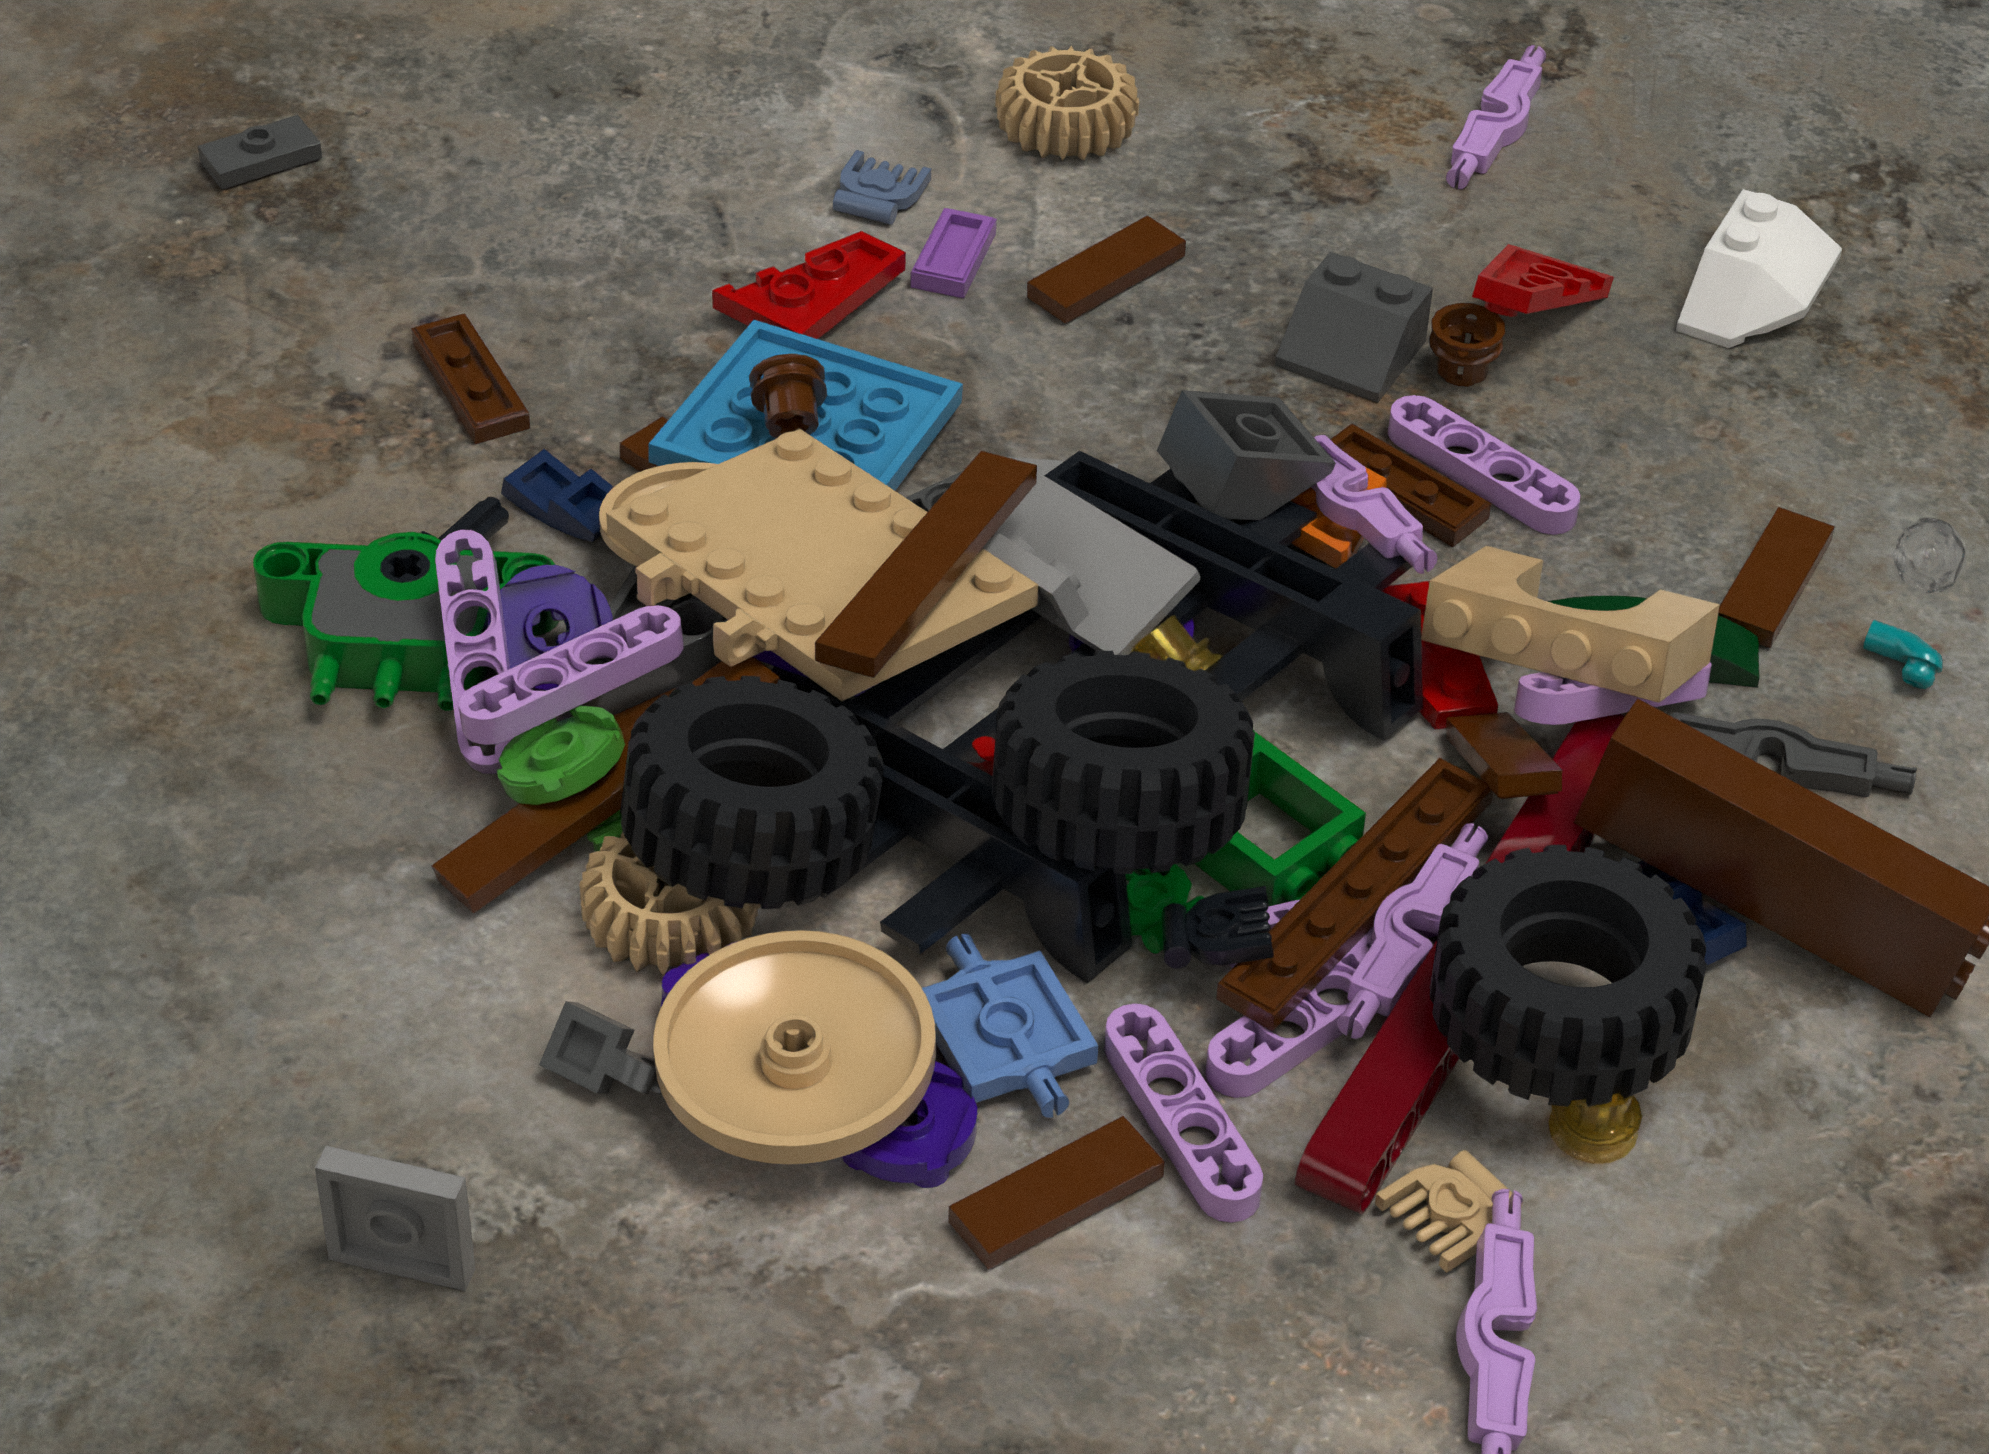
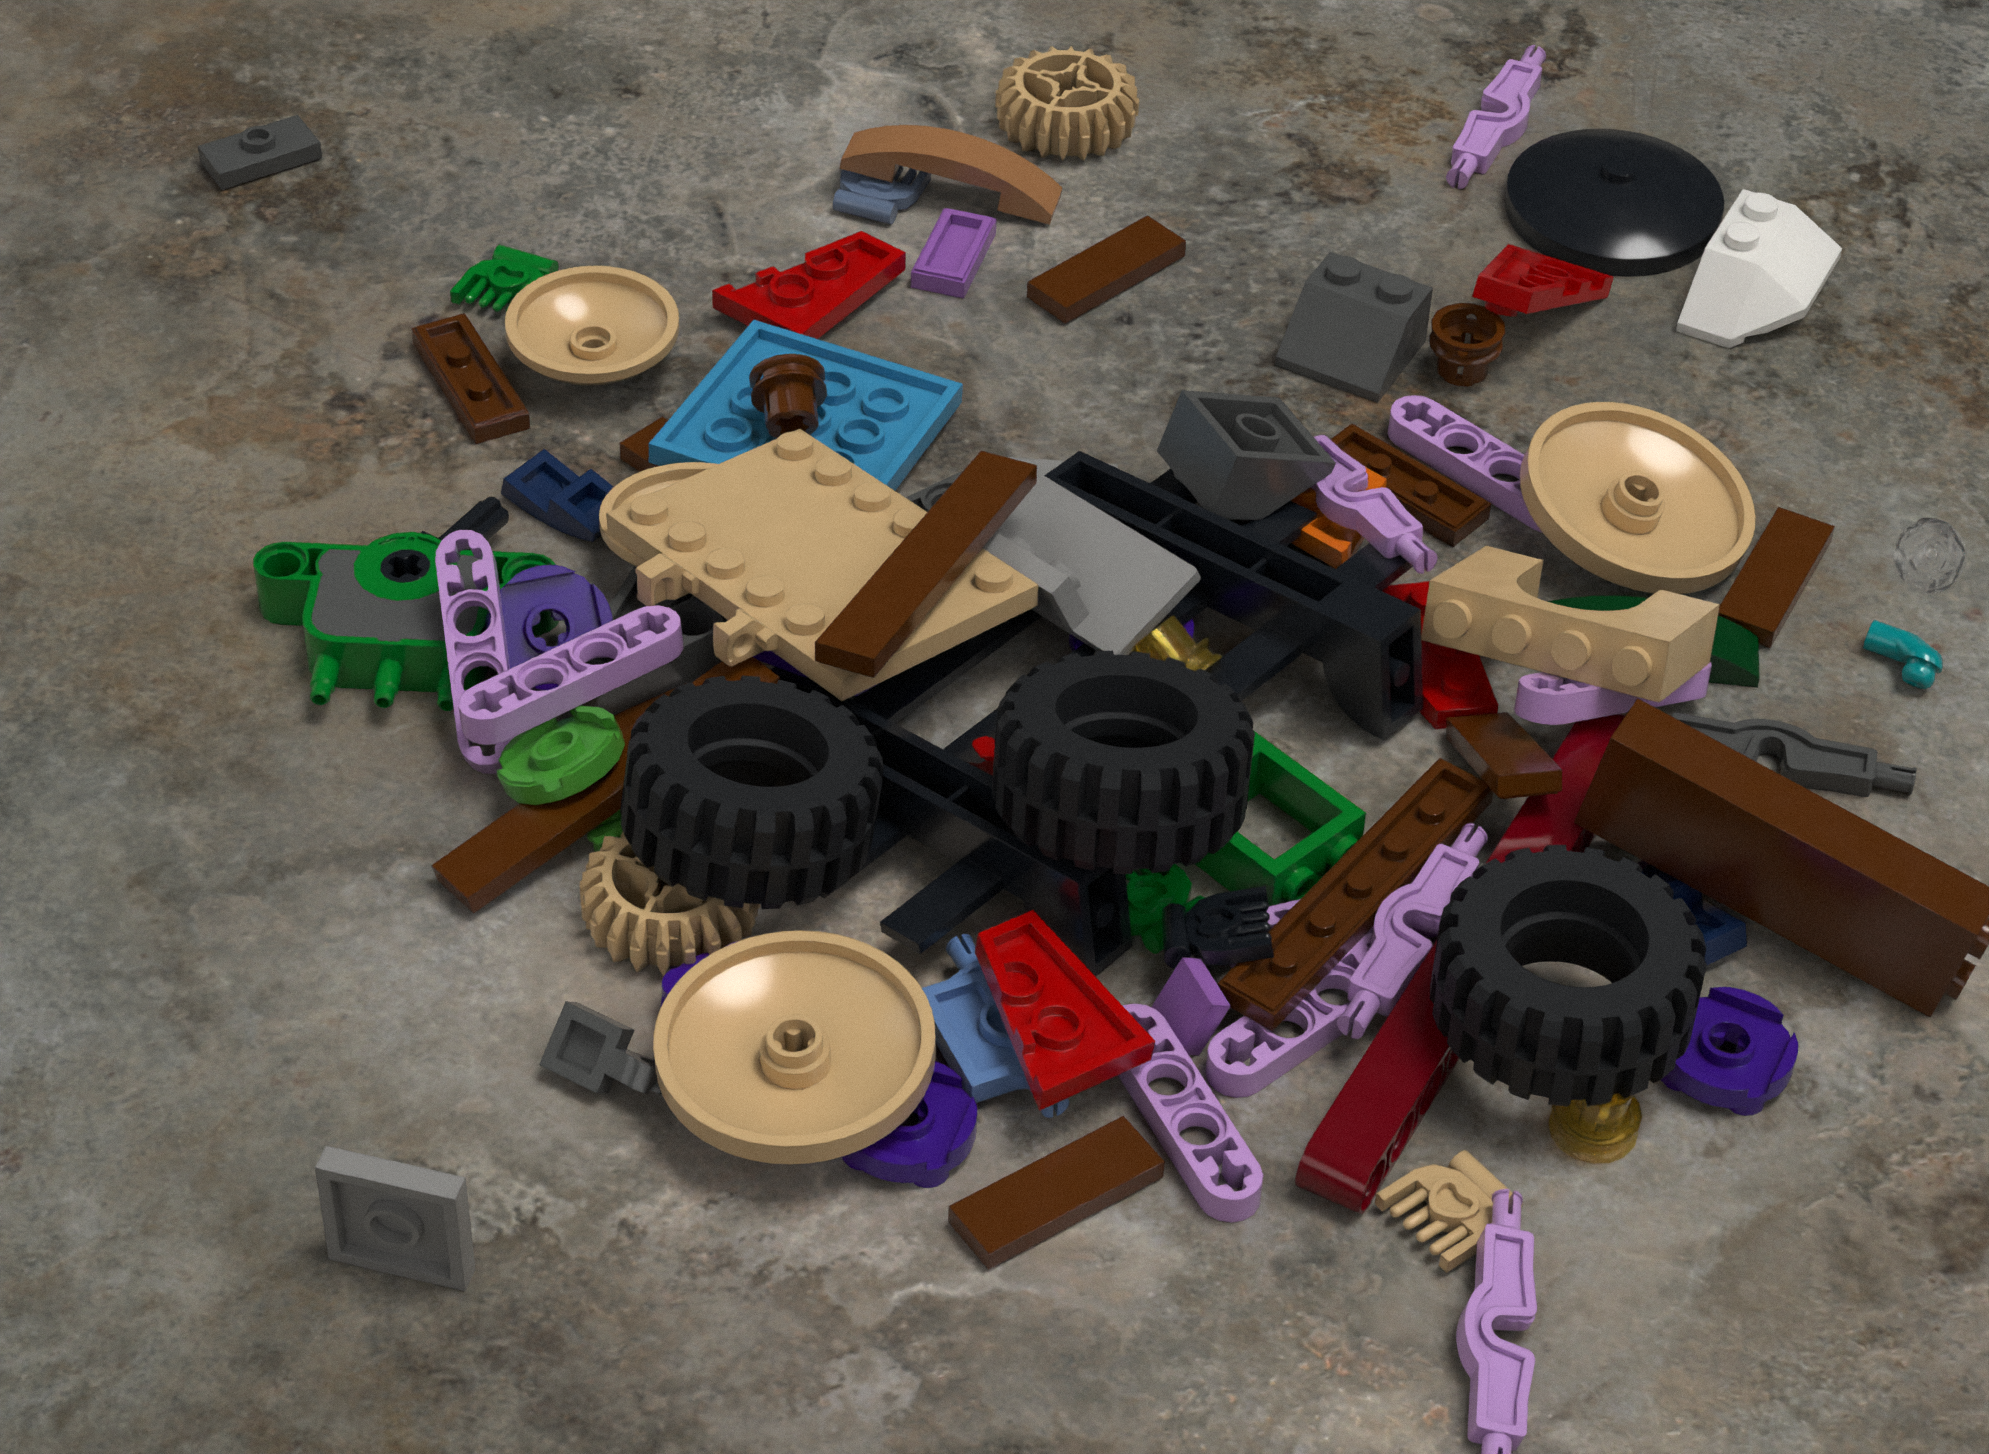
(503, 275): none -> green piece
(592, 324): none -> tan dish
(956, 156): none -> medium nougat slope
(1057, 1011): none -> red wing
(1192, 1004): none -> medium lavender tile
(1613, 201): none -> black dish
(1637, 497): none -> tan dish
(1762, 1056): none -> dark purple plate

